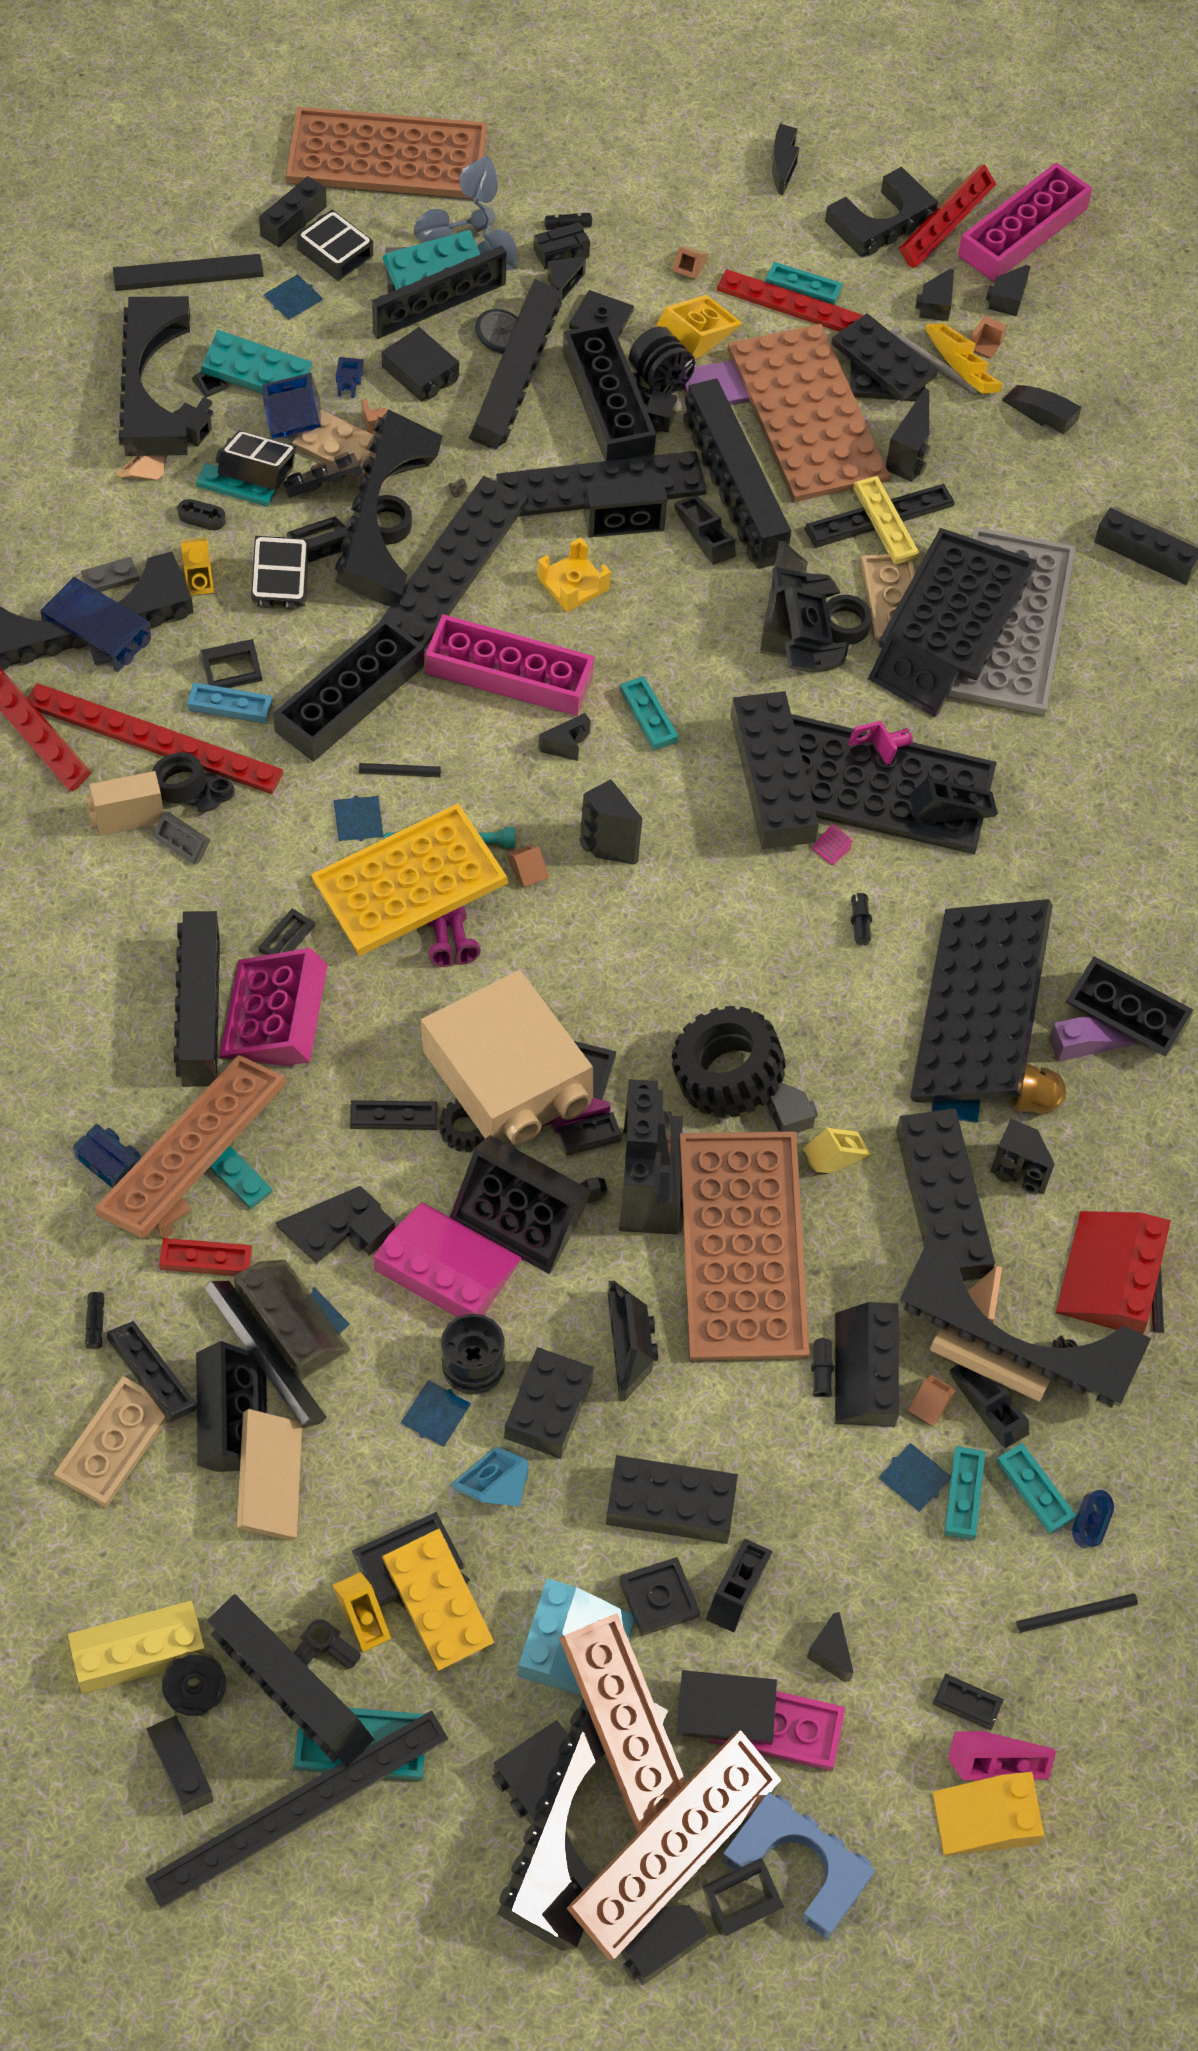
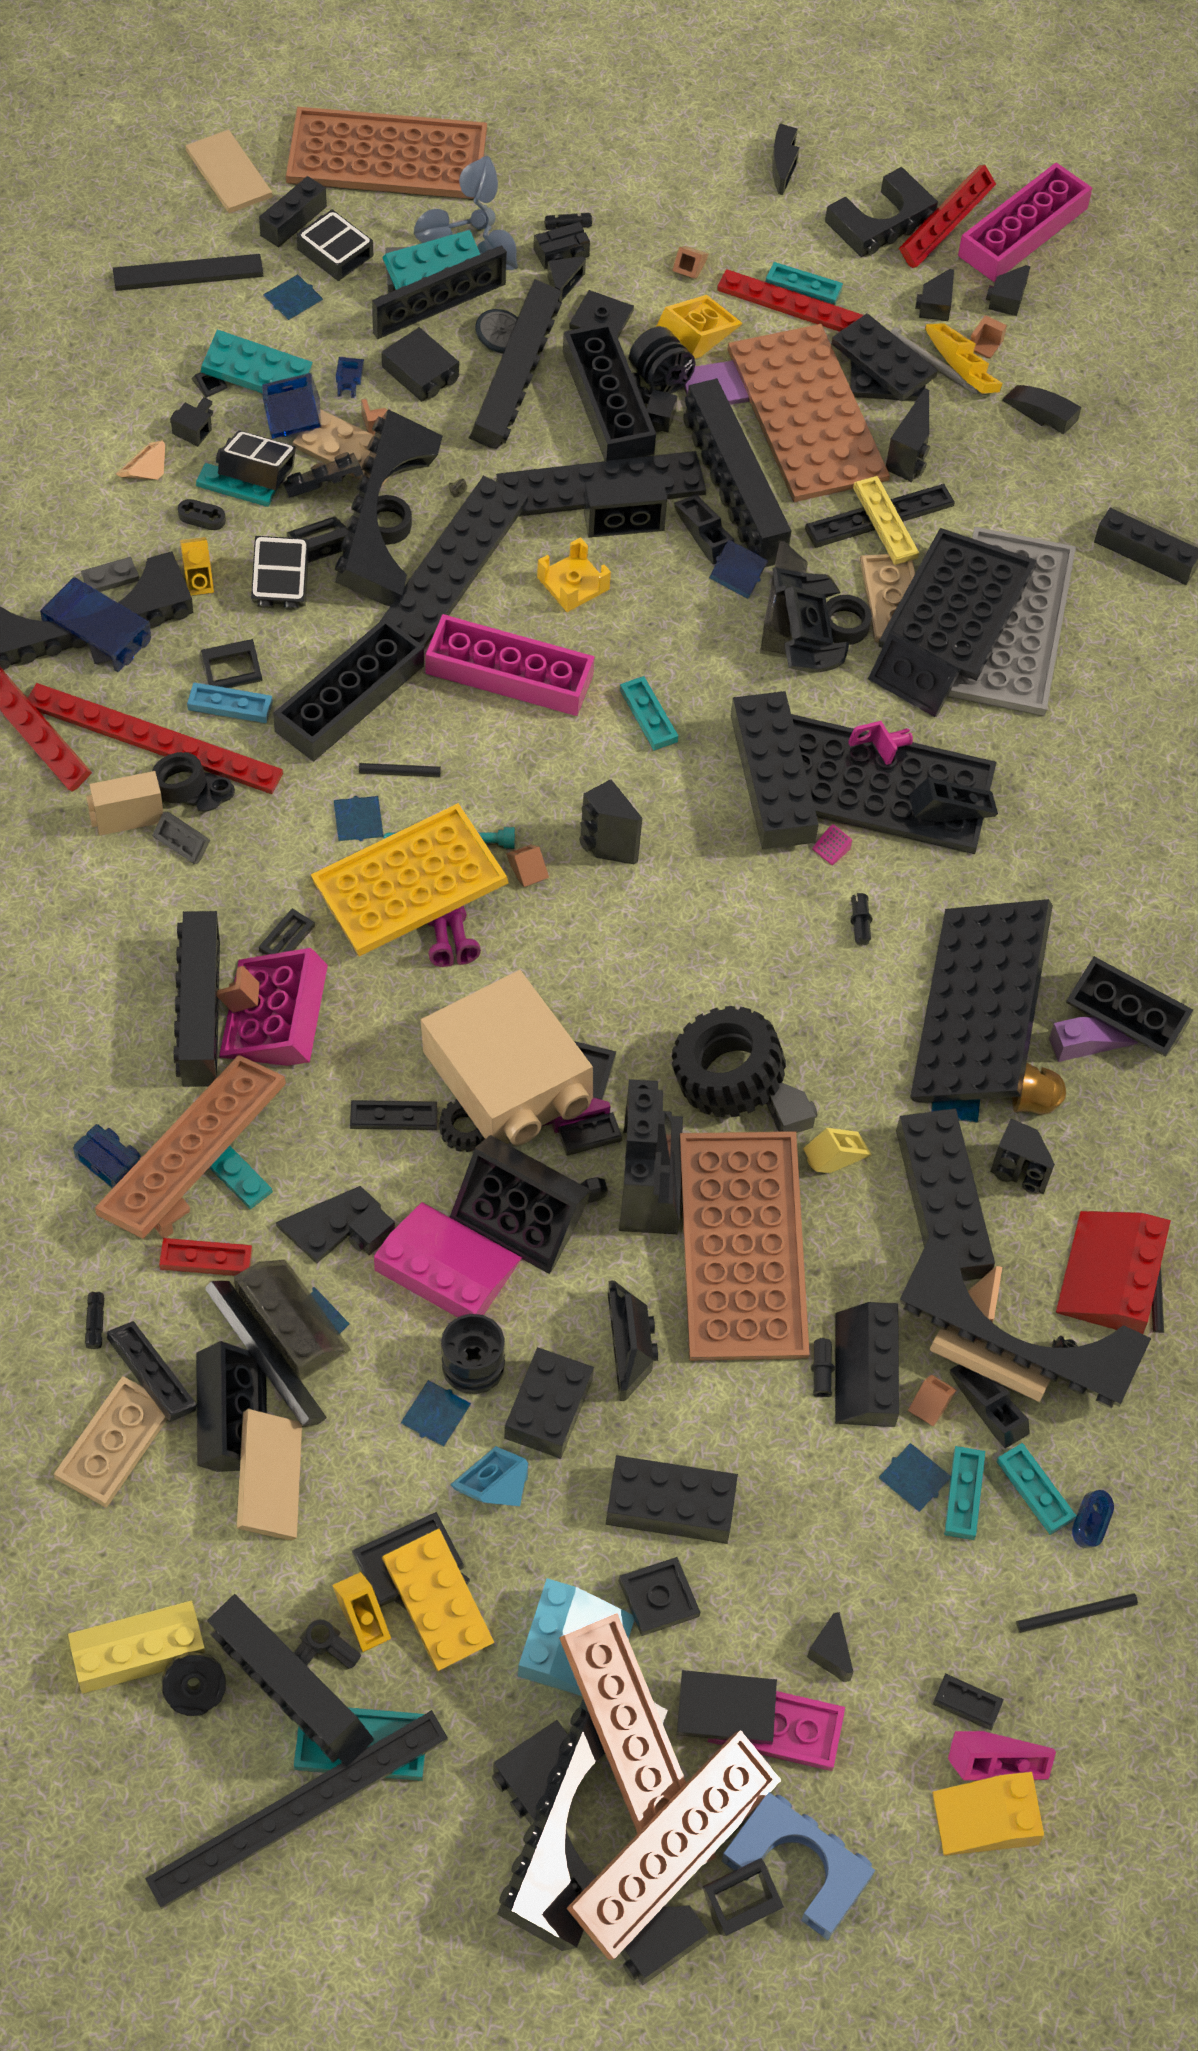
(147, 425): black arch -> none
(180, 1765): black slope -> none
(228, 171): none -> tan tile
(242, 993): none -> nougat panel
(564, 738): black slope -> none
(738, 569): none -> clear blue piece
(738, 1585): black slope -> none

